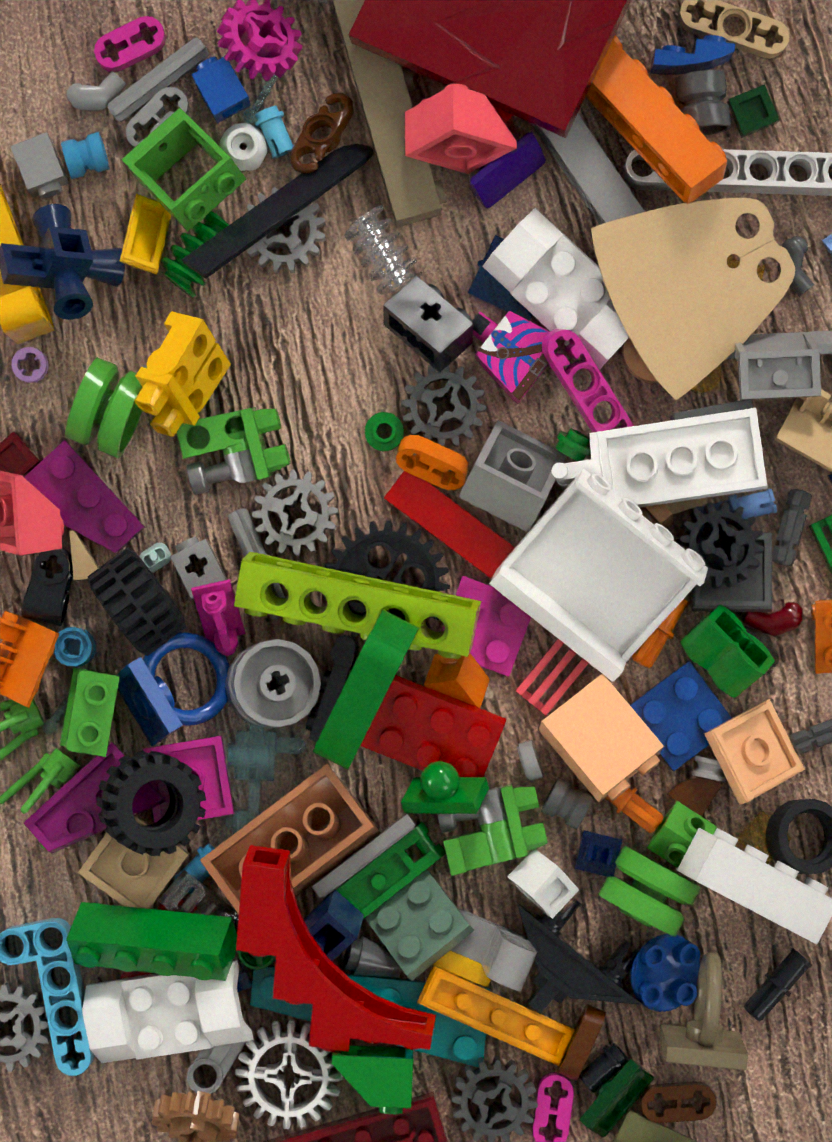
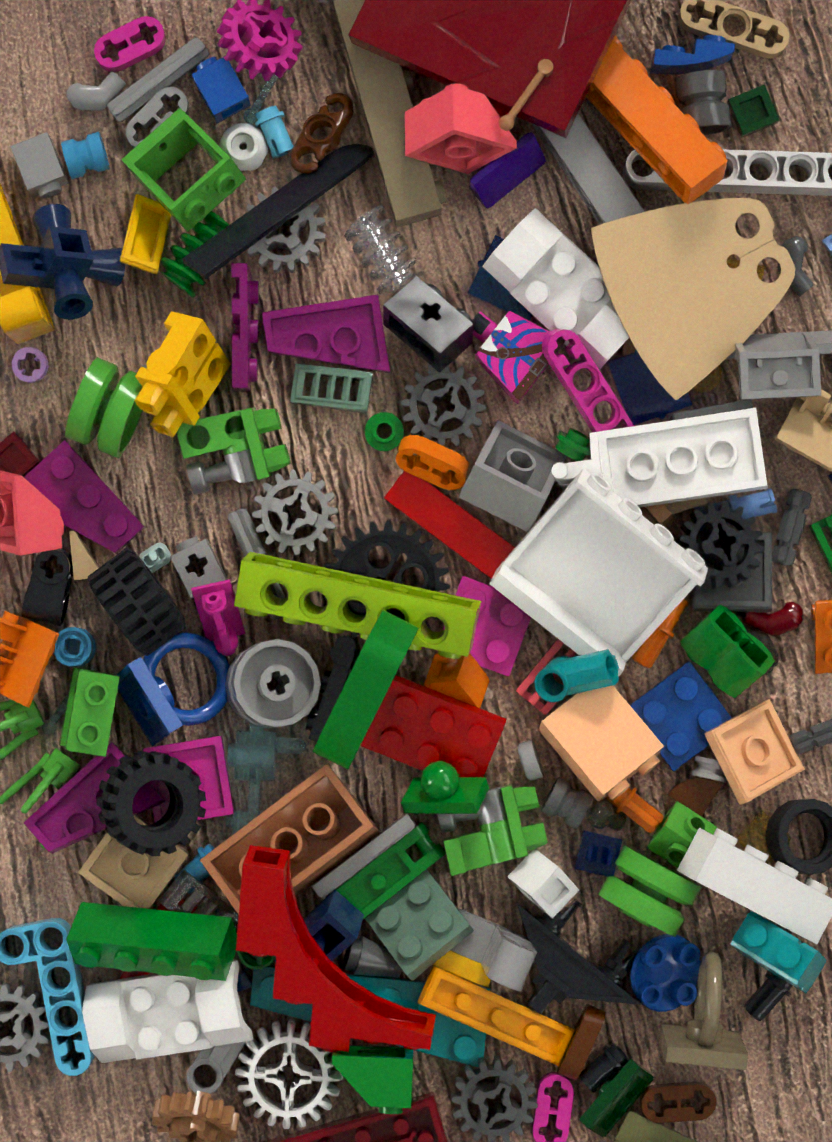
(246, 329): none -> magenta wing
(331, 332): none -> magenta wing
(364, 389): none -> sand green slope
(545, 69): none -> medium nougat hinge
(578, 675): none -> teal piece
(602, 815): none -> clear smoke arm
(641, 392): none -> clear blue piece
(778, 952): none -> teal brick

